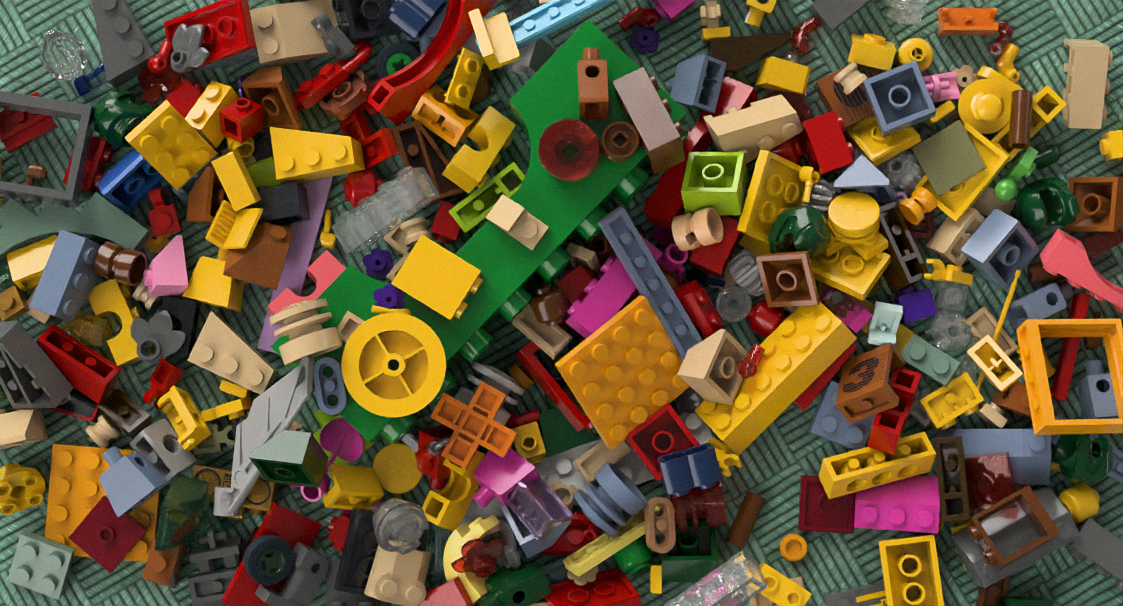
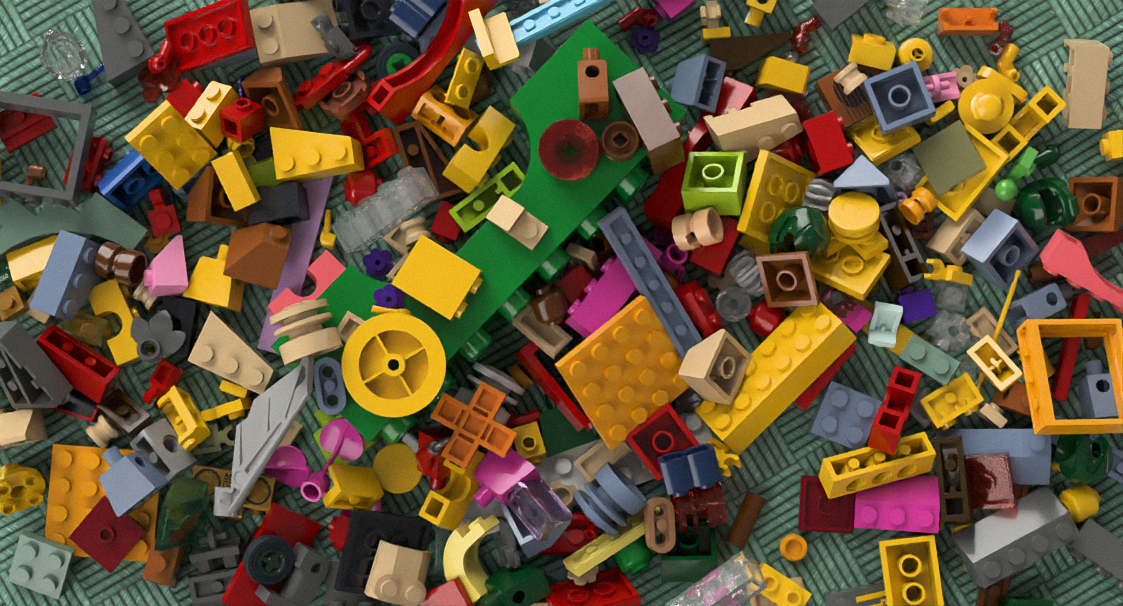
(116, 114): dark green helmet -> none
(187, 48): dark grey plate -> none
(233, 228): yellow piece -> none
(291, 459): dark green slope -> none
(399, 525): clear cone -> none
(479, 557): clear red plate -> none
(656, 578): yellow tile -> none
(696, 274): hand -> none
(749, 365): clear red arm -> none
(811, 177): yellow hand -> none
(865, 384): dark orange panel -> none
(1020, 119): reddish brown piece -> none
(1036, 515): reddish brown window -> none

